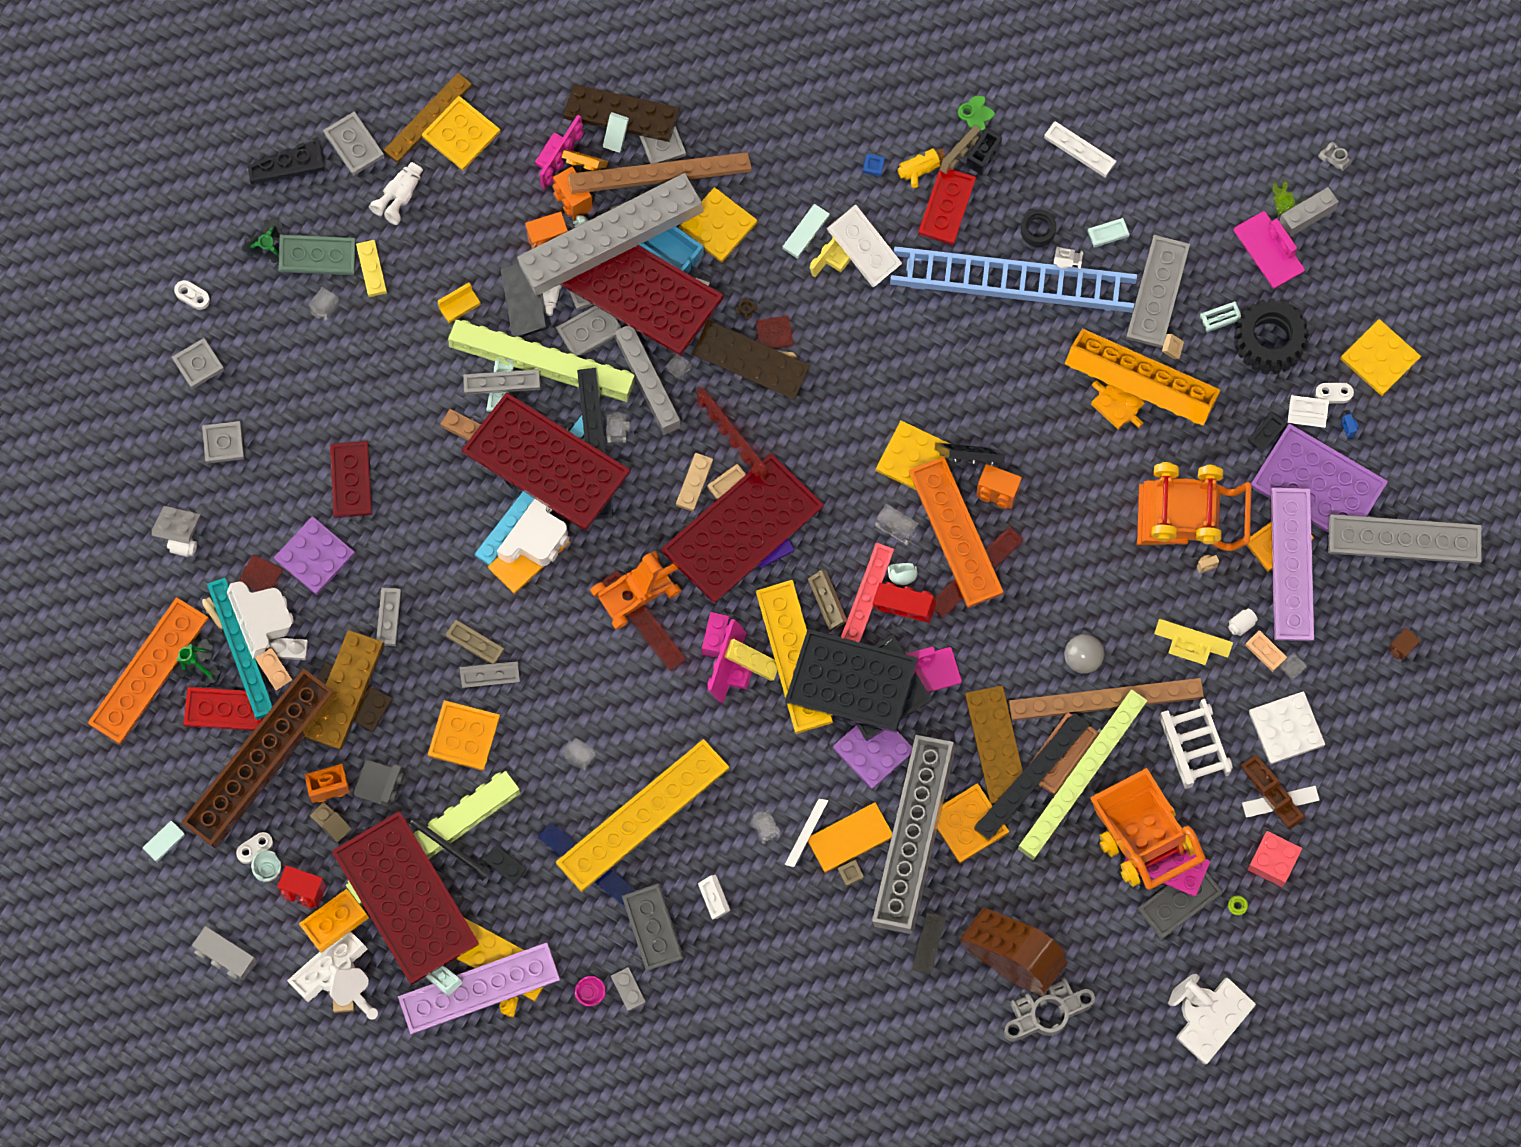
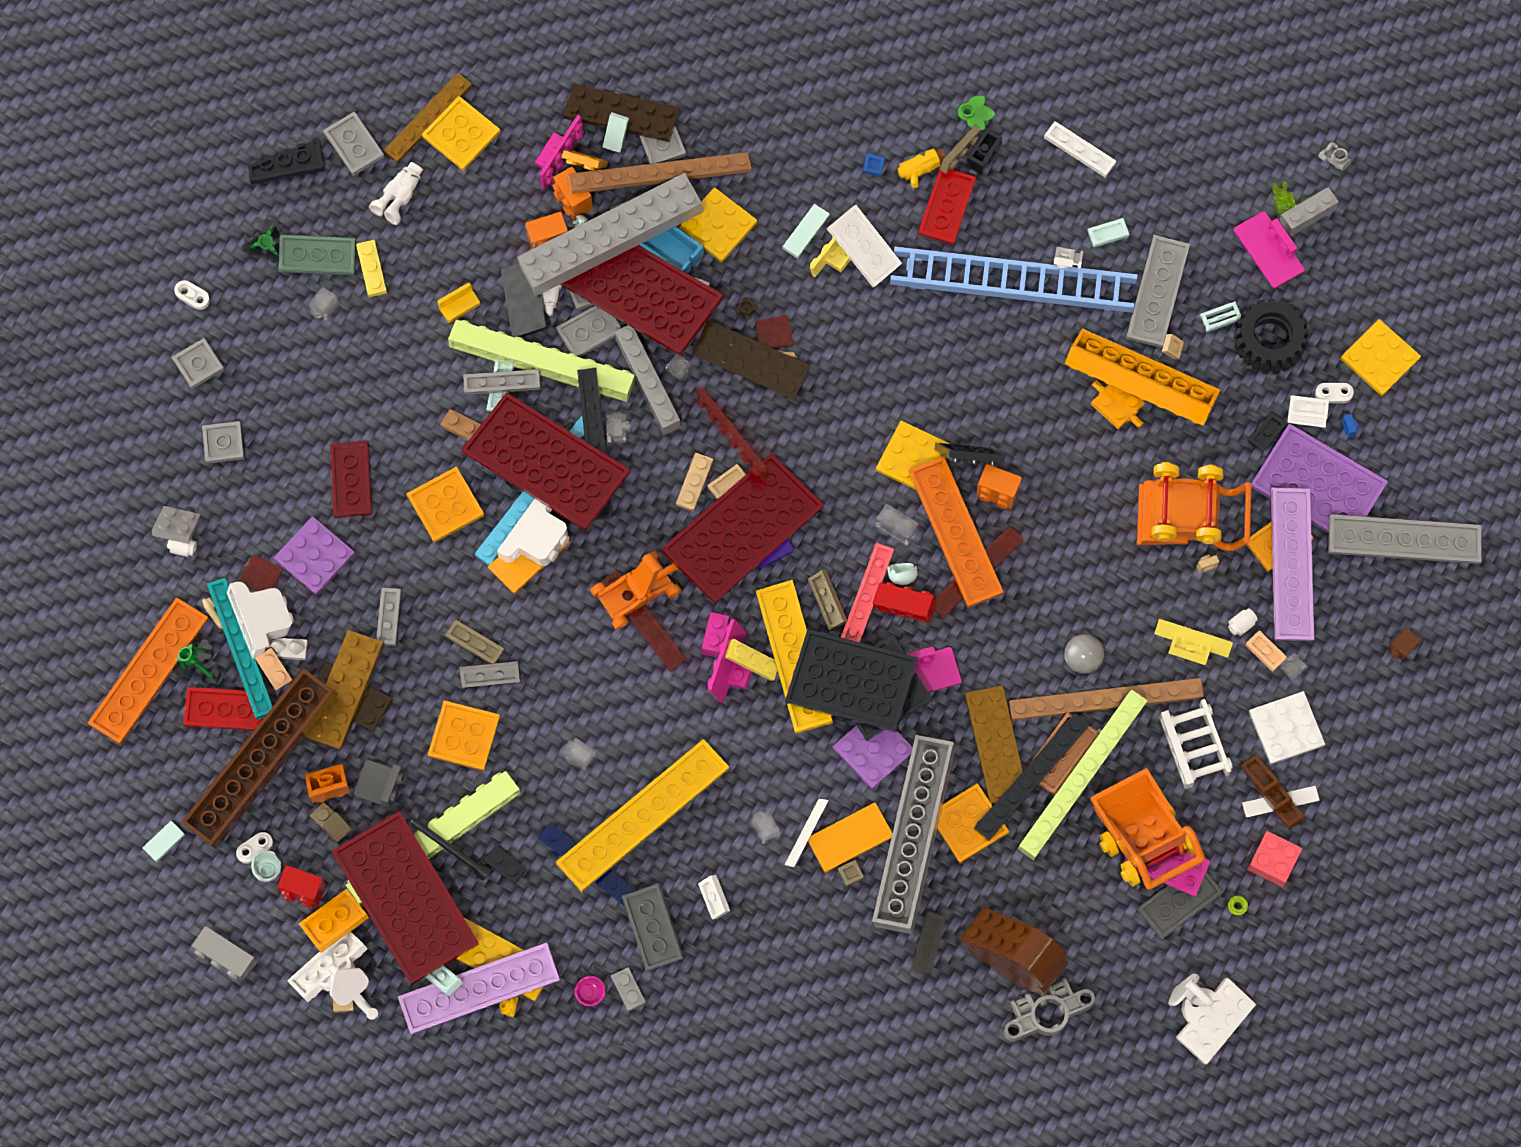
(445, 504): none -> light orange plate
(1038, 241): black tyre -> none

